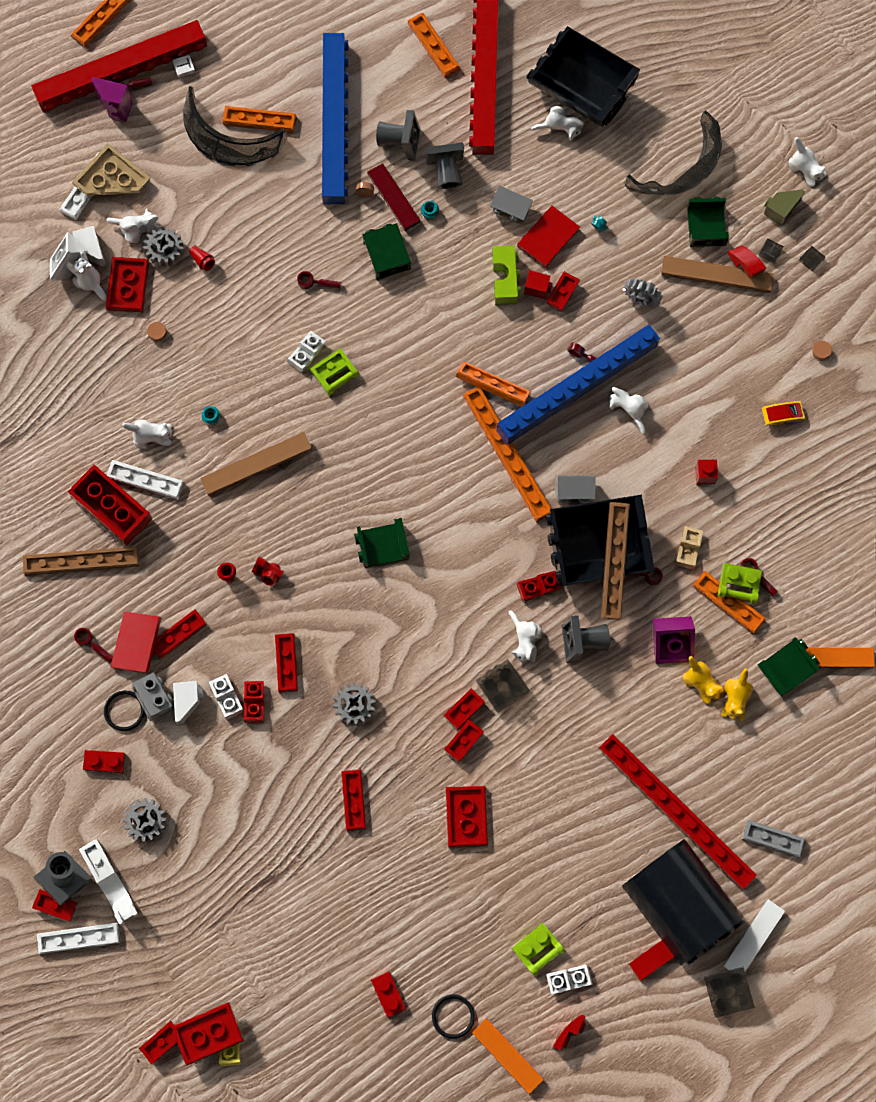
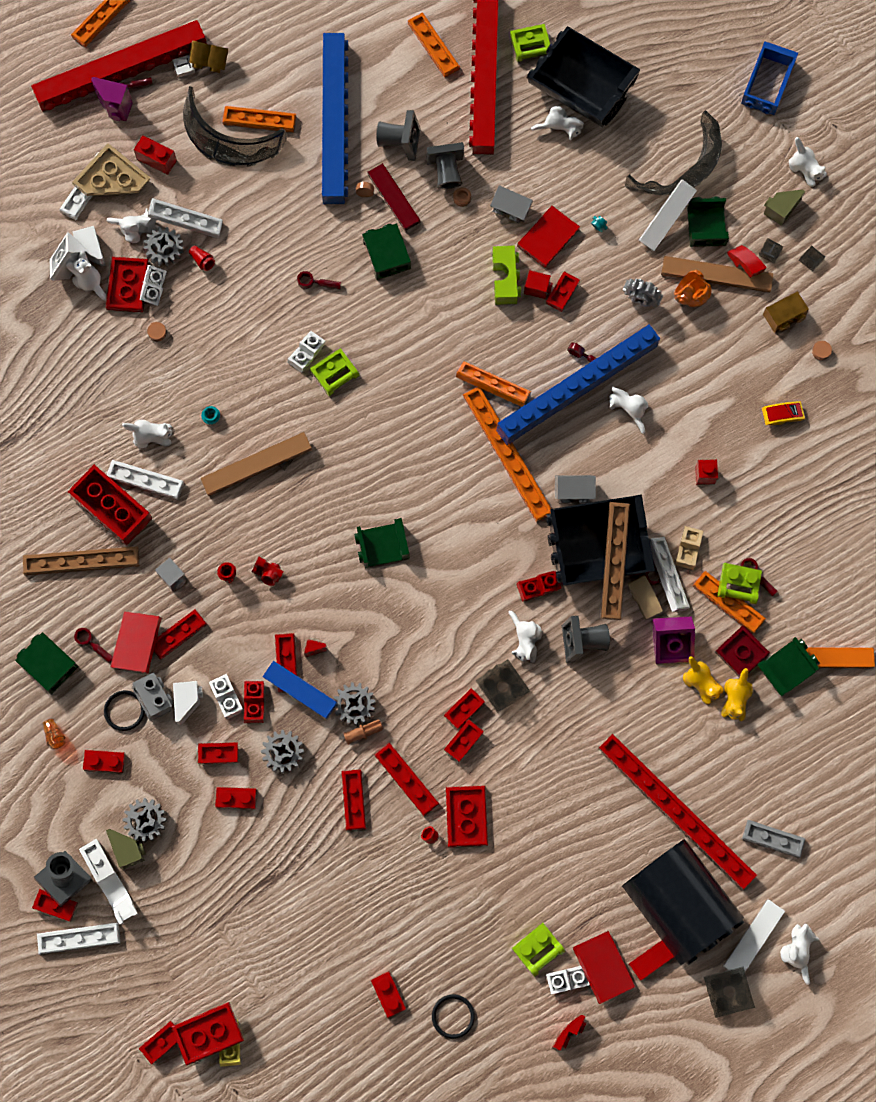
(46, 662): none -> dark green panel
(53, 734): none -> clear orange cone
(126, 850): none -> olive slope
(152, 285): none -> white slope
(155, 155): none -> red brick
(171, 574): none -> light grey brick
(185, 218): none -> white tile
(208, 55): none -> pearl gold brick
(217, 753): none -> red plate
(236, 798): none -> red plate
(286, 743): none -> light grey gear
(300, 689): none -> blue tile
(314, 647): none -> red slope
(363, 731): none -> nougat axle
(406, 779): none -> red tile
(429, 205): teal plate -> none
(430, 835): none -> red hinge
(462, 197): none -> nougat tile
(507, 1056): orange tile -> none
(529, 37): none -> lime plate
(603, 967): none -> red tile
(645, 597): none -> tan slope
(667, 215): none -> white tile
(668, 575): none -> white tile
(693, 290): none -> orange helmet
(742, 651): none -> dark red tile
(777, 54): none -> blue window
(786, 312): none -> pearl gold brick
(798, 951): none -> white animal

